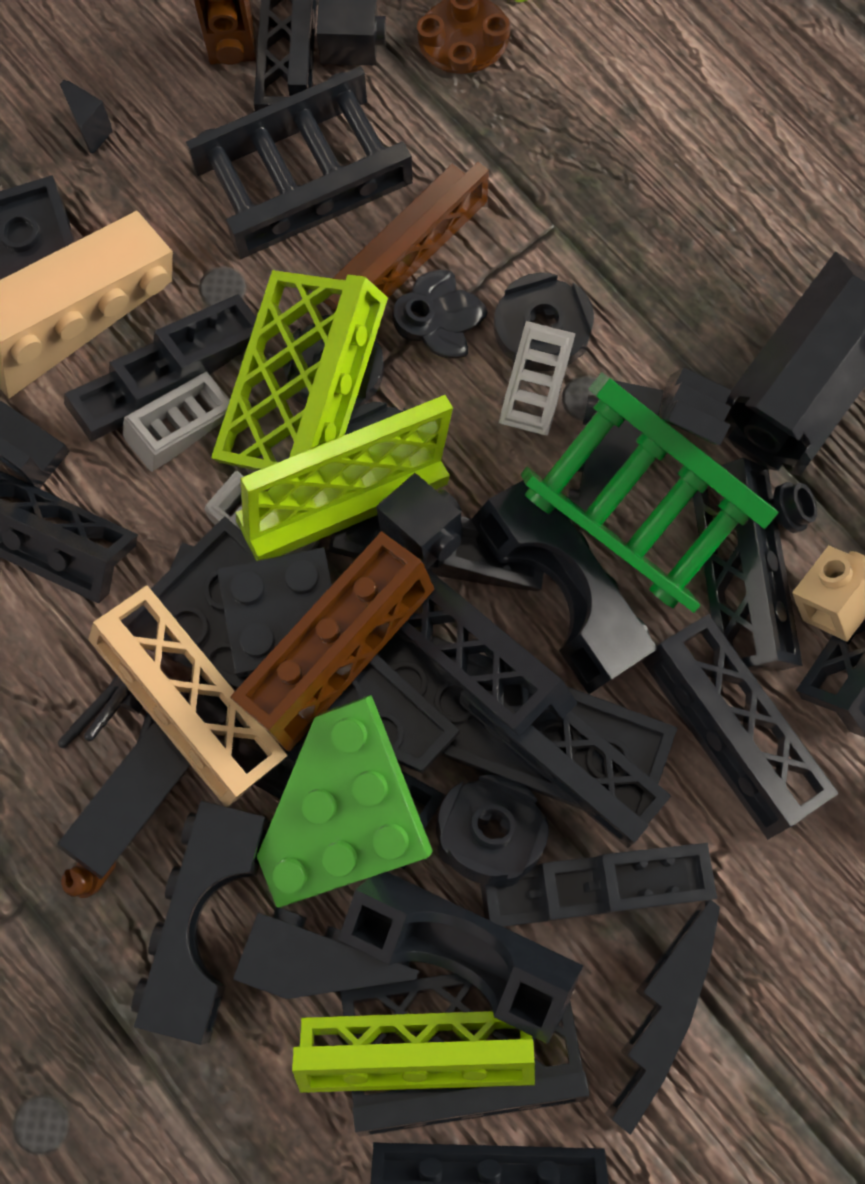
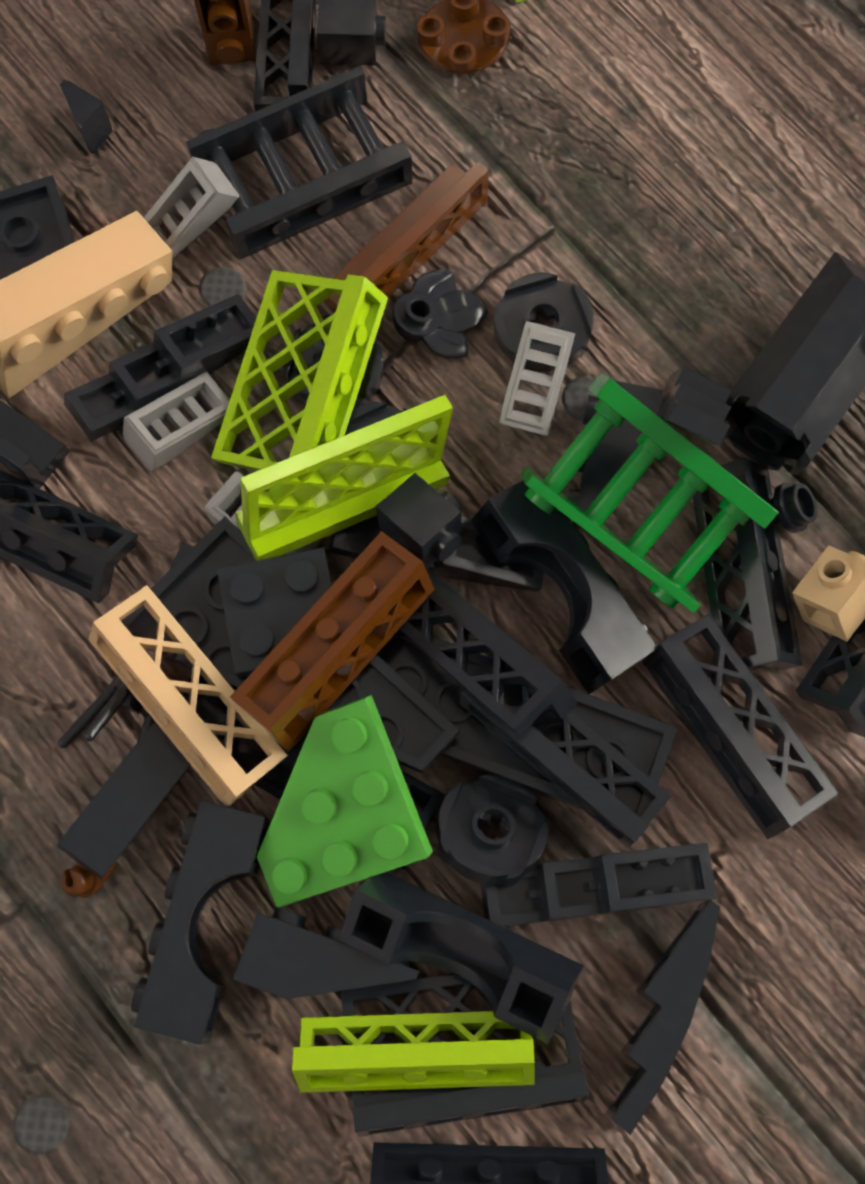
(212, 196): none -> light grey slope

